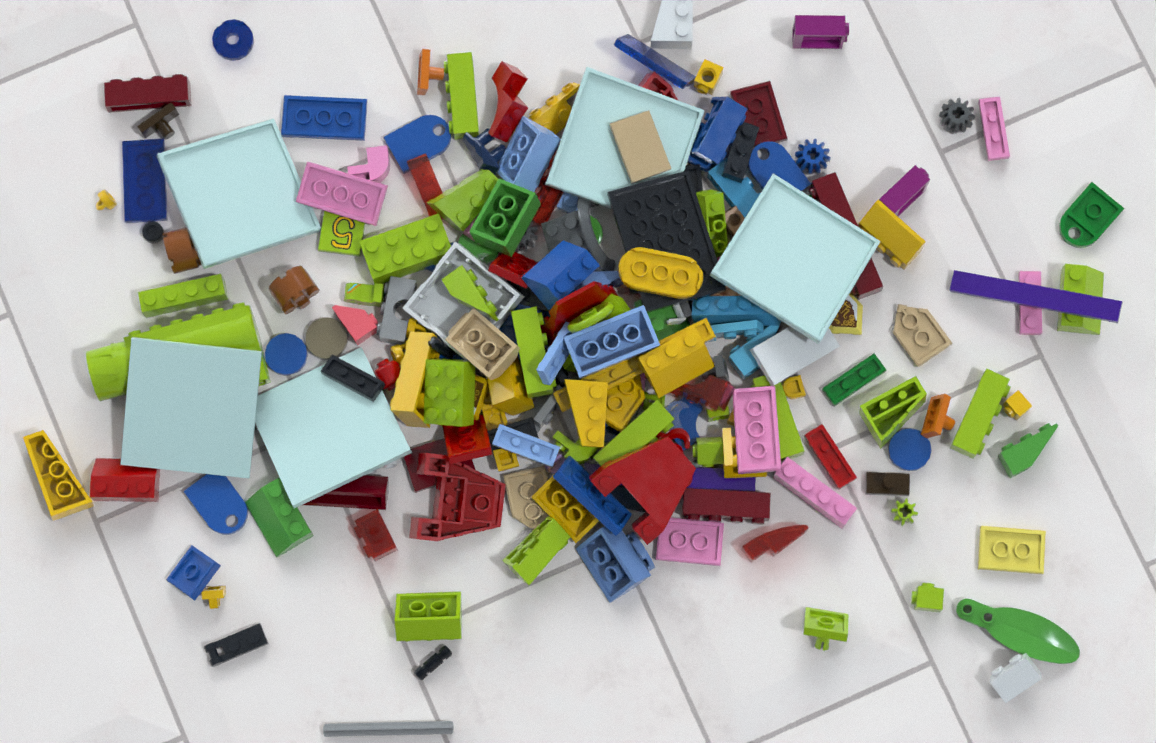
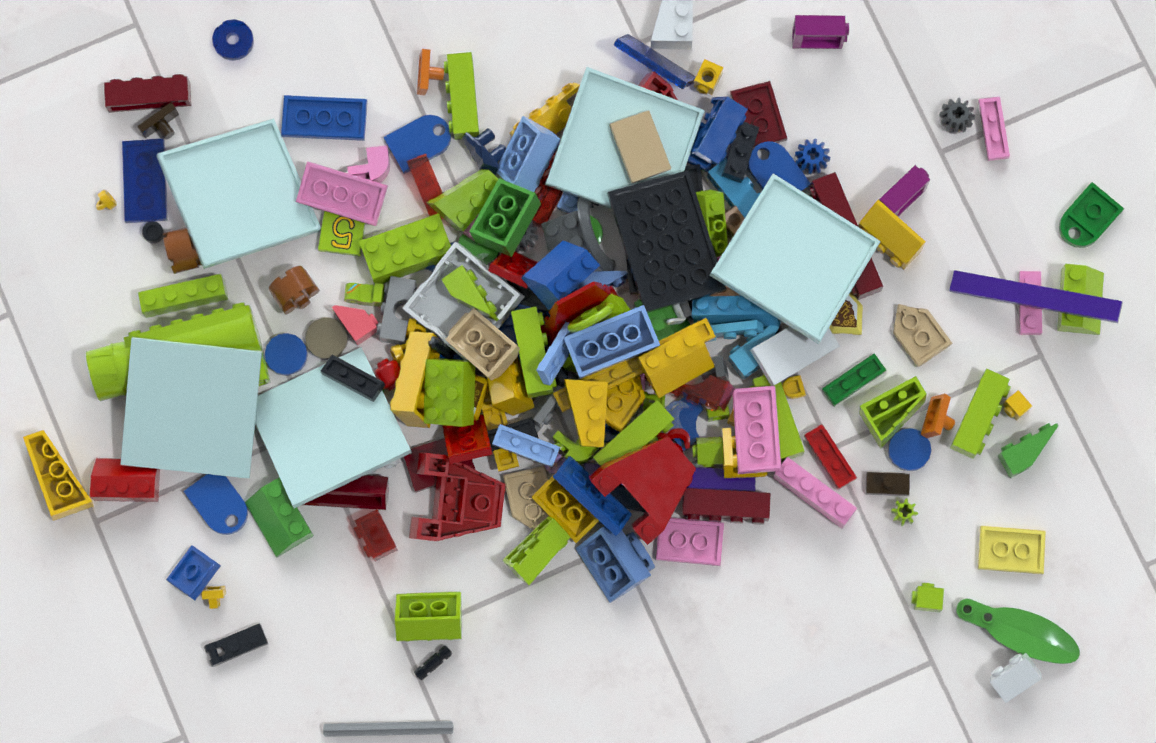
(510, 107): red arch -> none
(660, 273): yellow tile -> none
(774, 541): clear red slope -> none
(825, 626): lime tile -> none

